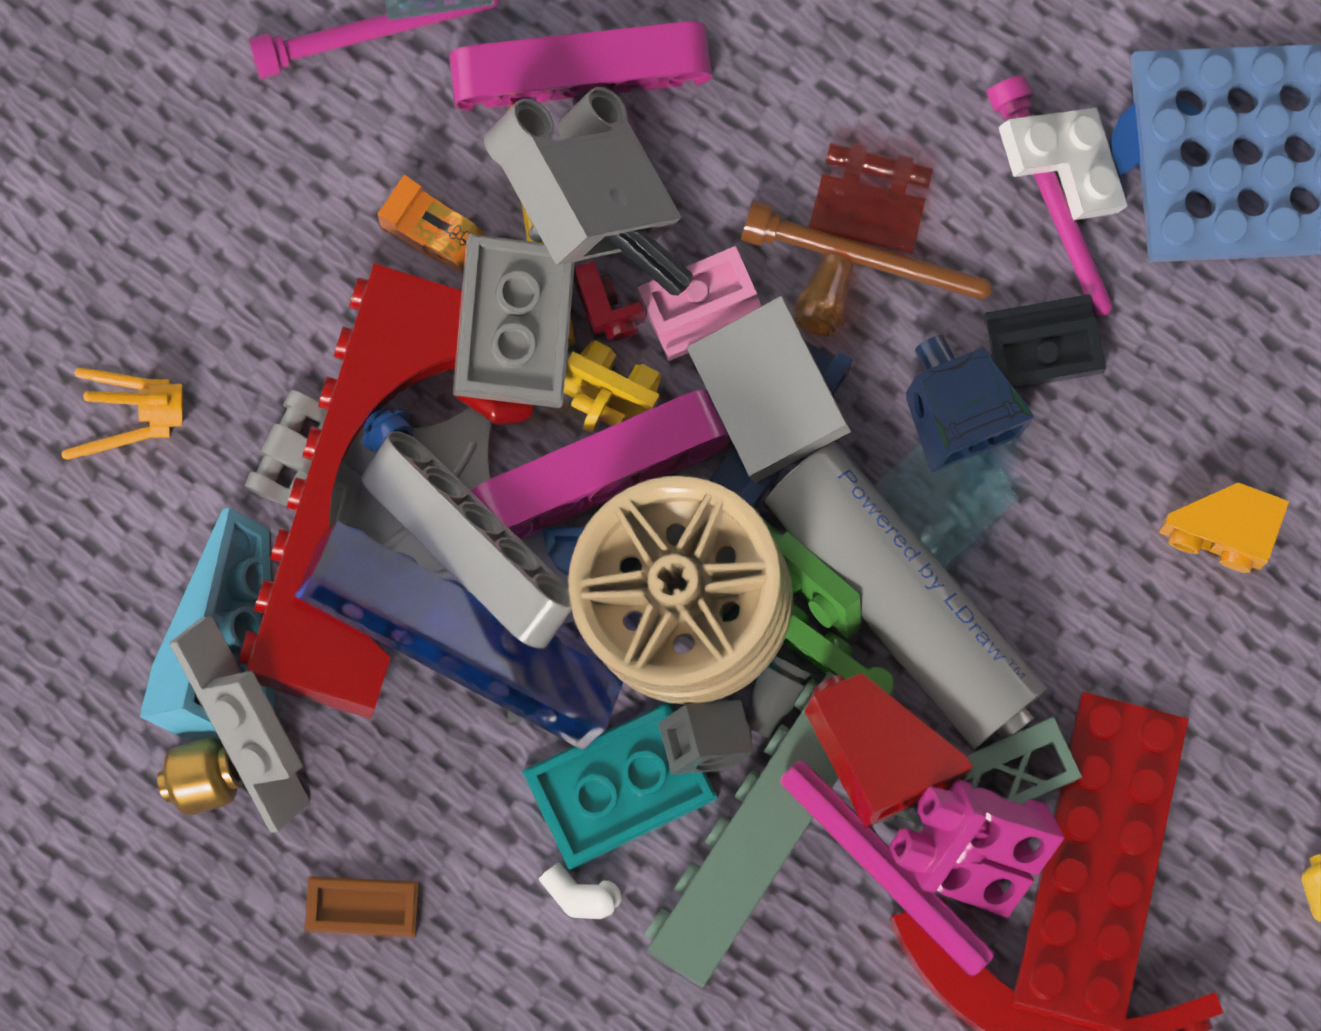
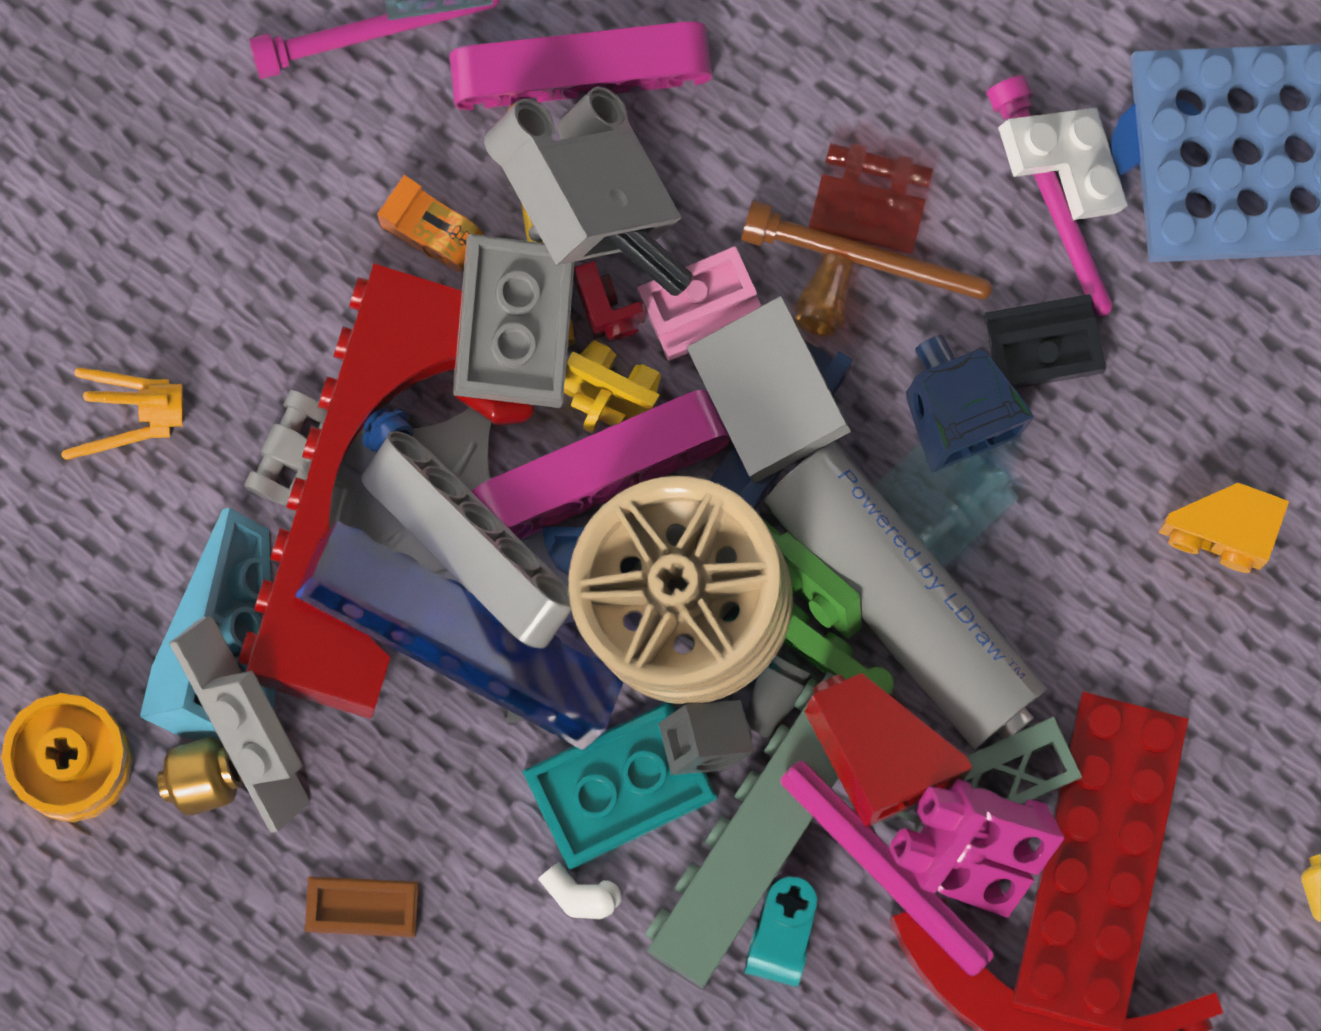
(42, 737): none -> light orange wheel
(779, 942): none -> teal piece

